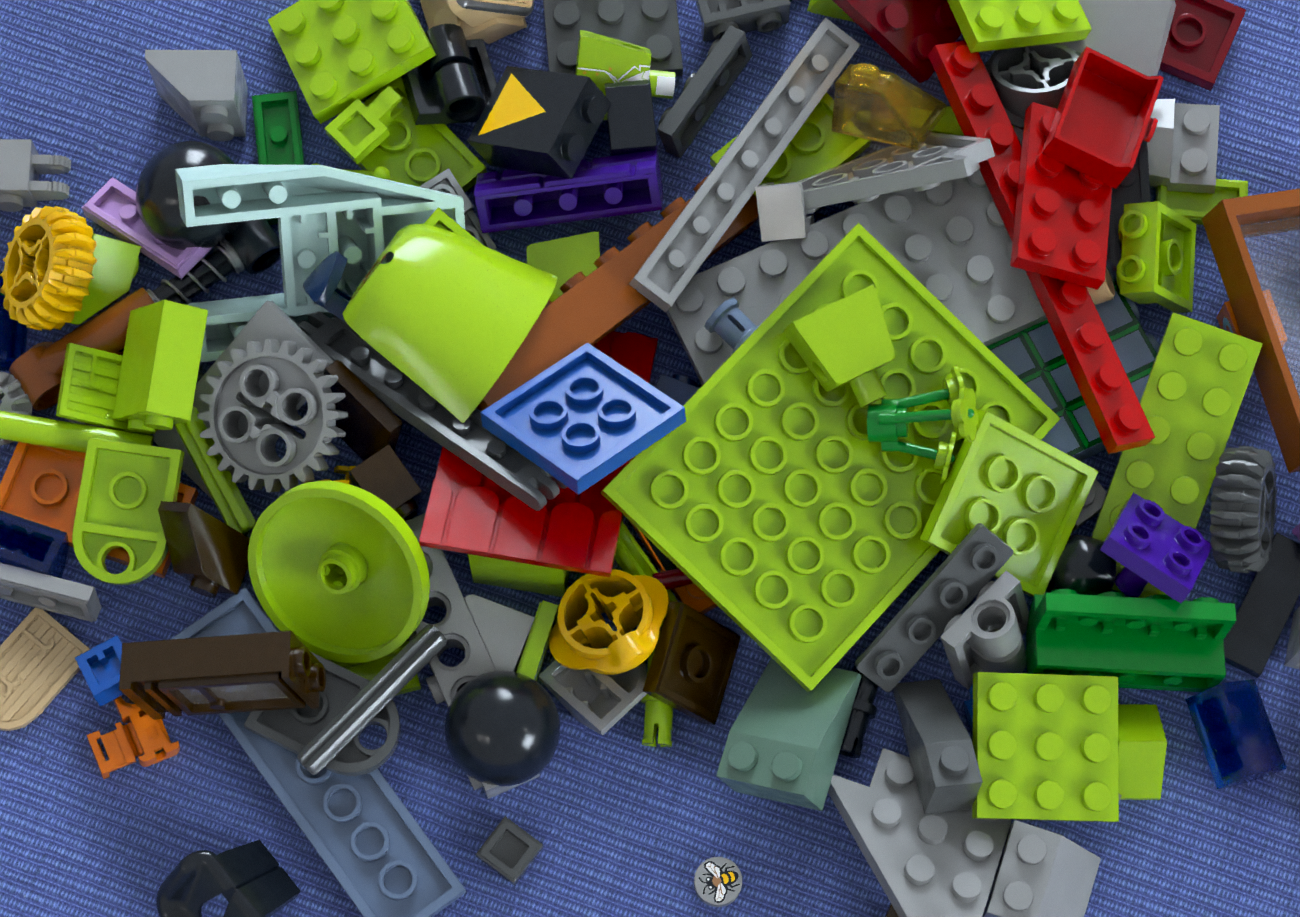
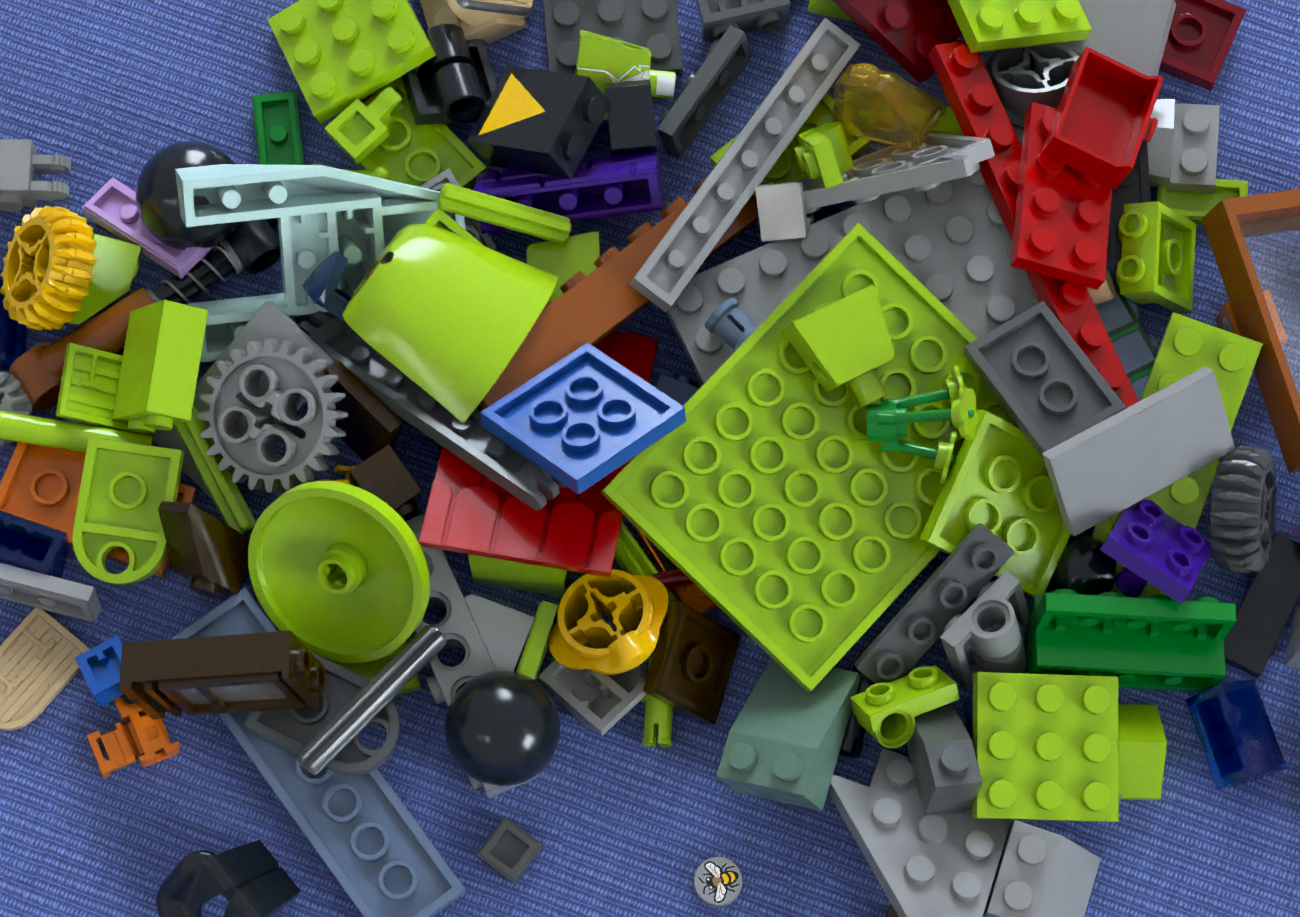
(203, 89): light grey slope -> none
(504, 213): none -> lime axle
(823, 154): none -> lime plate
(902, 700): none -> lime plate
(1042, 378): none -> dark grey plate
(1139, 451): none -> light grey tile

